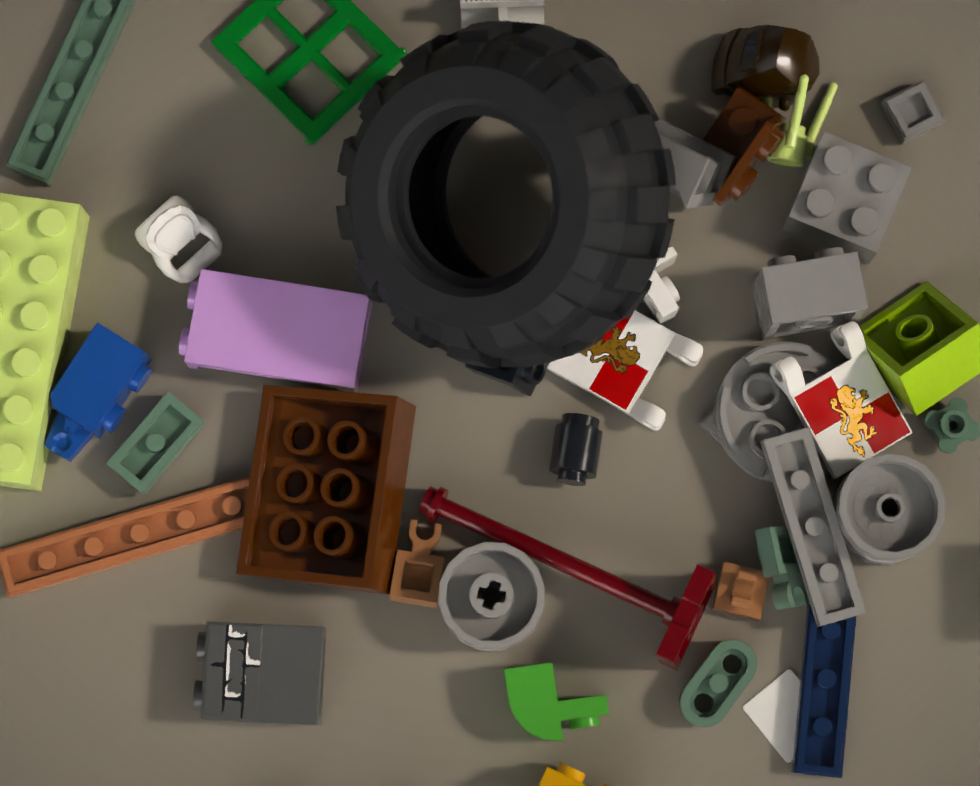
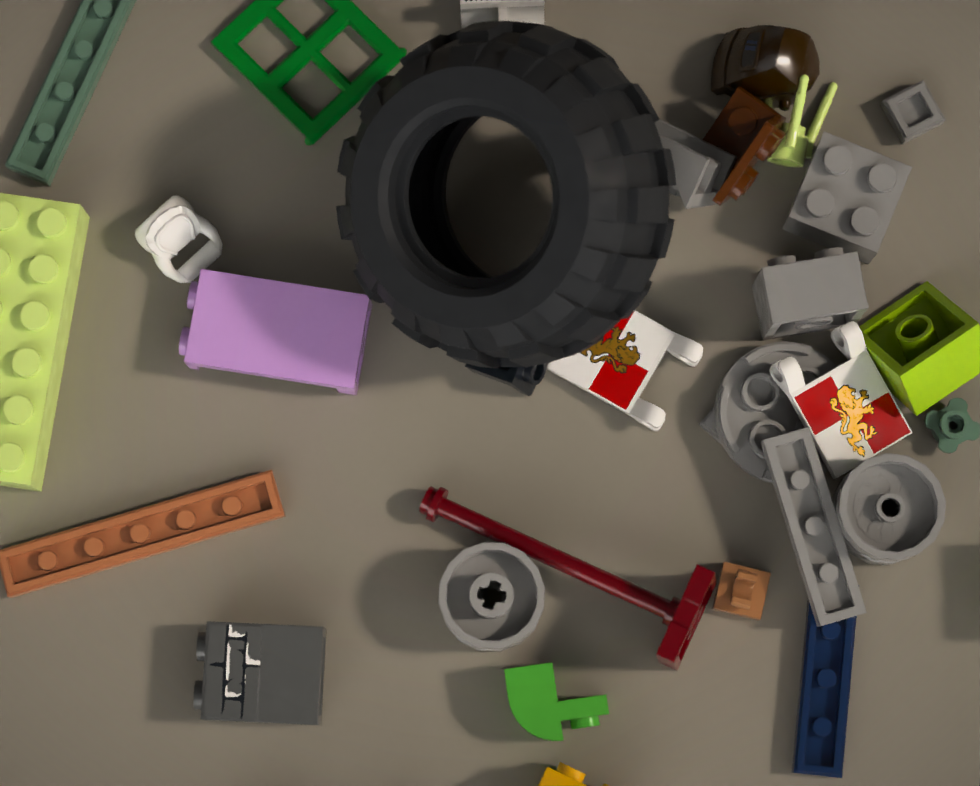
(94, 390): blue hinge -> none
(156, 443): sand green plate -> none
(326, 488): reddish brown slope -> none
(418, 572): medium nougat plate -> none
(576, 449): black brick -> none
(662, 294): white bracket -> none
(717, 683): sand green plate -> none
(776, 712): white sticker -> none
(780, 562): sand green plate -> none

